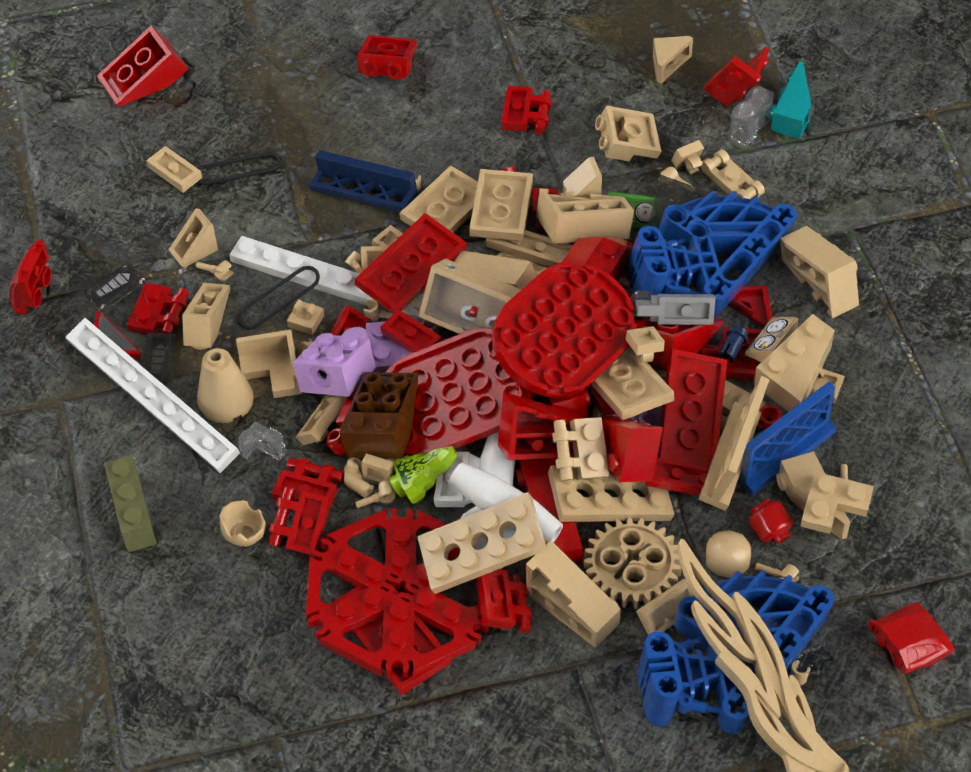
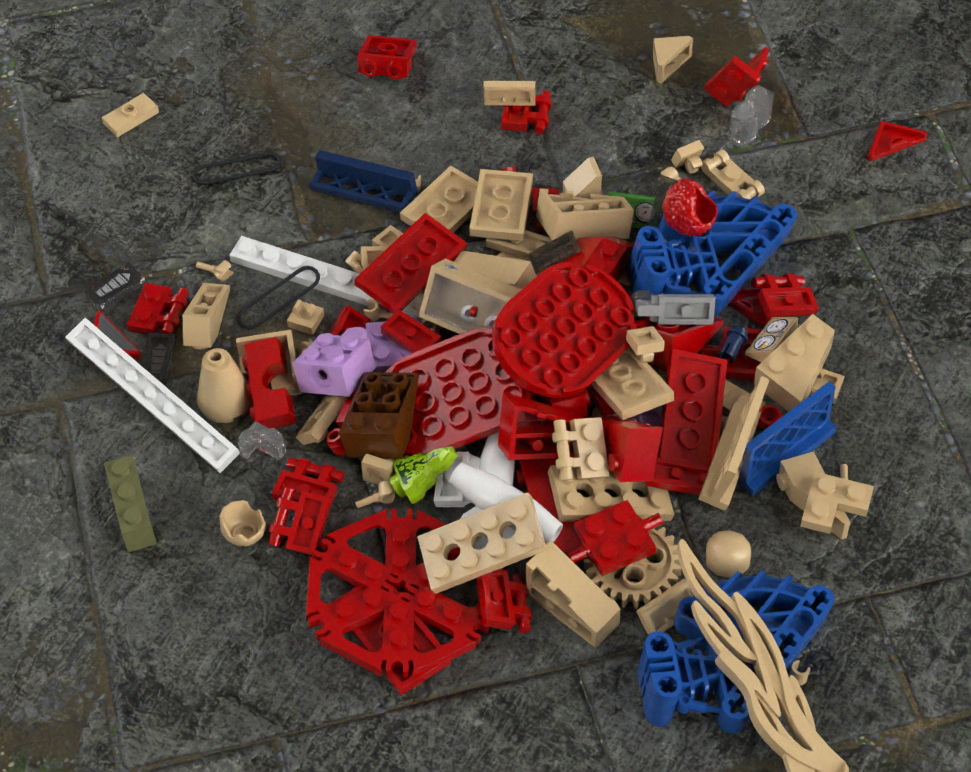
(29, 277): red slope -> none
(130, 115): none -> tan plate
(142, 68): red slope -> none
(174, 169): tan plate -> none
(195, 240): tan slope -> none
(263, 362): none -> red arch
(353, 478): tan arm -> none
(509, 93): none -> tan plate
(553, 252): none -> clear smoke tile
(614, 538): none -> red plate
(627, 133): tan plate -> none
(689, 208): none -> red hair
(771, 521): red head -> none
(785, 301): none -> red plate
(788, 570): tan hand -> none
(793, 105): teal slope -> none
(823, 267): tan wedge -> none
(894, 138): none -> red tile
(912, 638): red slope -> none

